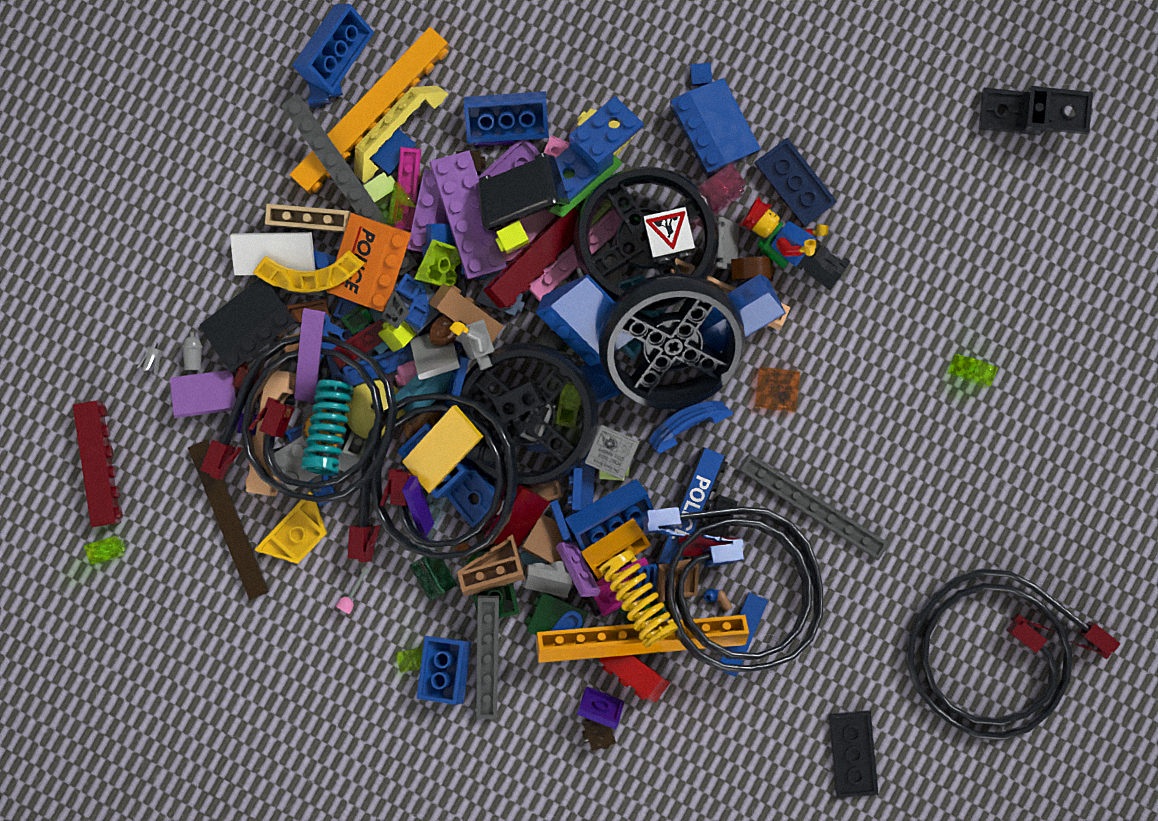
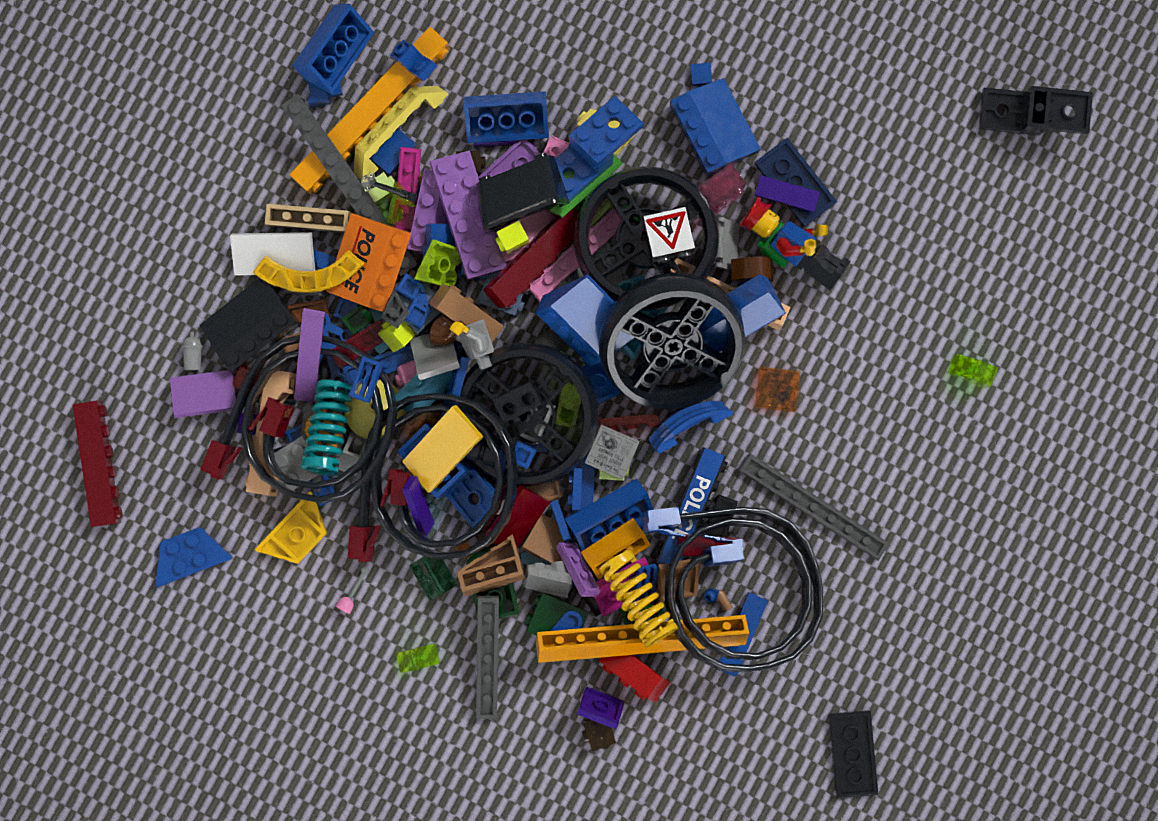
(105, 550): clear neon green slope -> none
(151, 353): flat silver piece -> none
(188, 555): none -> blue wing
(230, 526): dark brown tile -> none
(369, 182): none -> piece
(373, 382): none -> blue tile
(413, 60): none -> blue slope
(444, 670): blue slope -> none
(524, 454): none -> blue tile
(630, 422): none -> clear red plate
(787, 194): none -> dark purple tile
(1021, 631): black piece -> none

